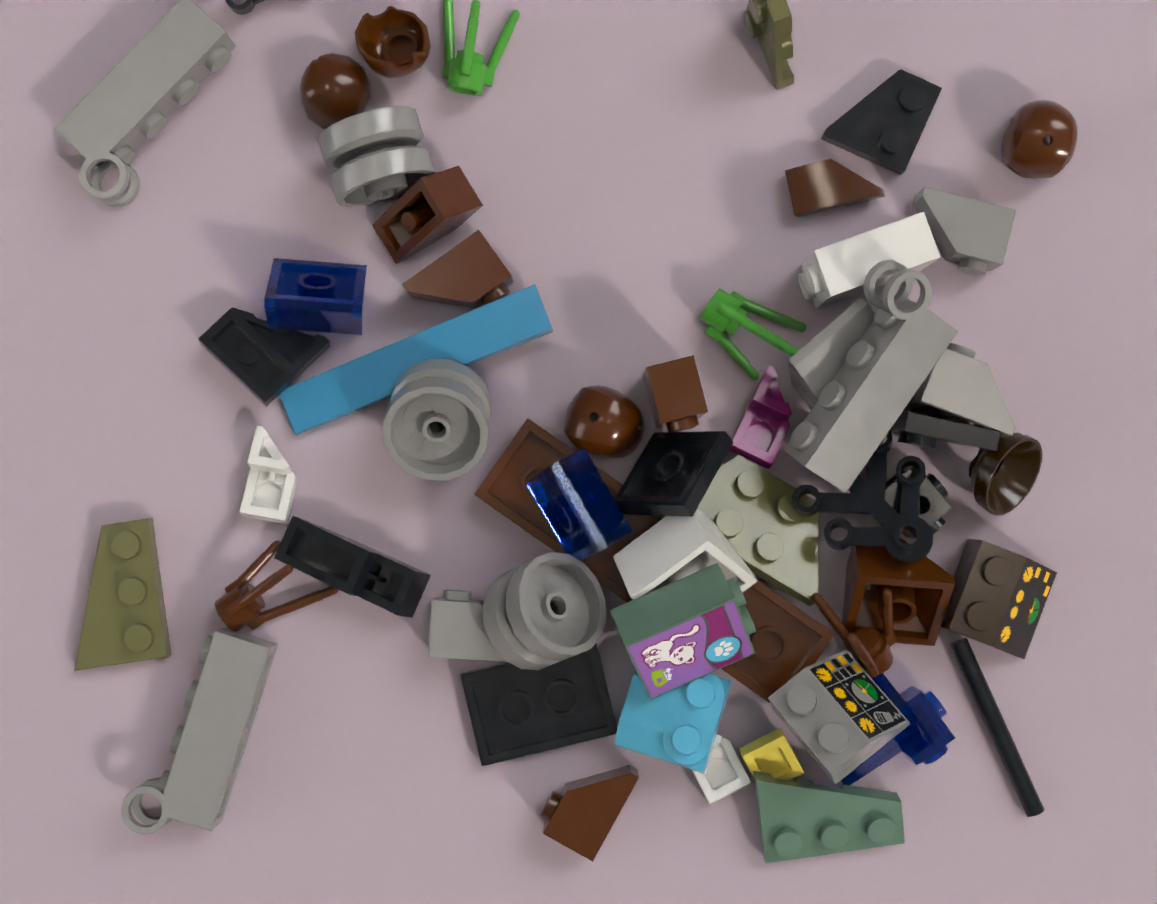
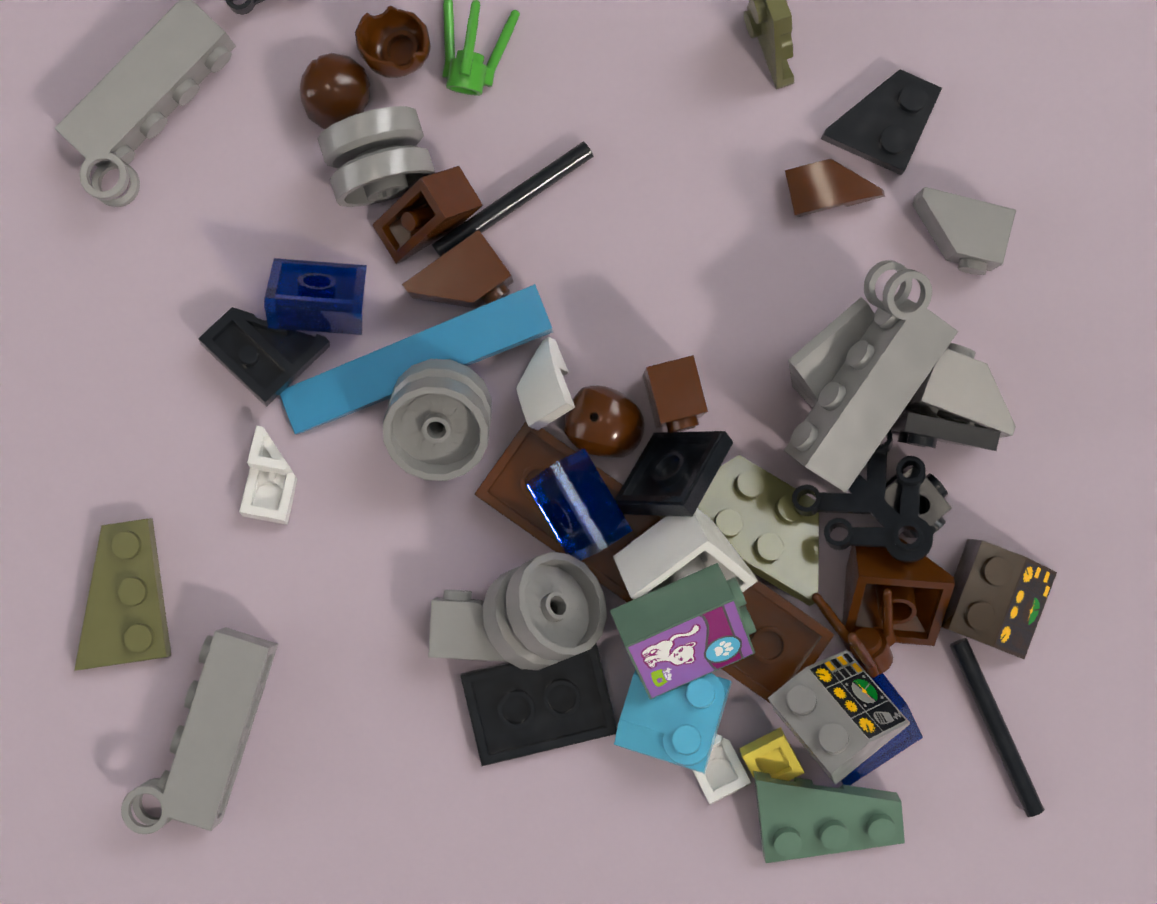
(243, 603): reddish brown plant -> none
(352, 567): black slope -> none
(515, 197): none -> black bar
(543, 388): none -> white slope
(588, 809): reddish brown slope -> none
(728, 312): bright green plant -> none
(763, 422): magenta slope -> none
(842, 267): white brick -> none
(927, 714): clear blue bracket -> none
(1006, 475): dark brown piece -> none
(1023, 140): reddish brown helmet -> none

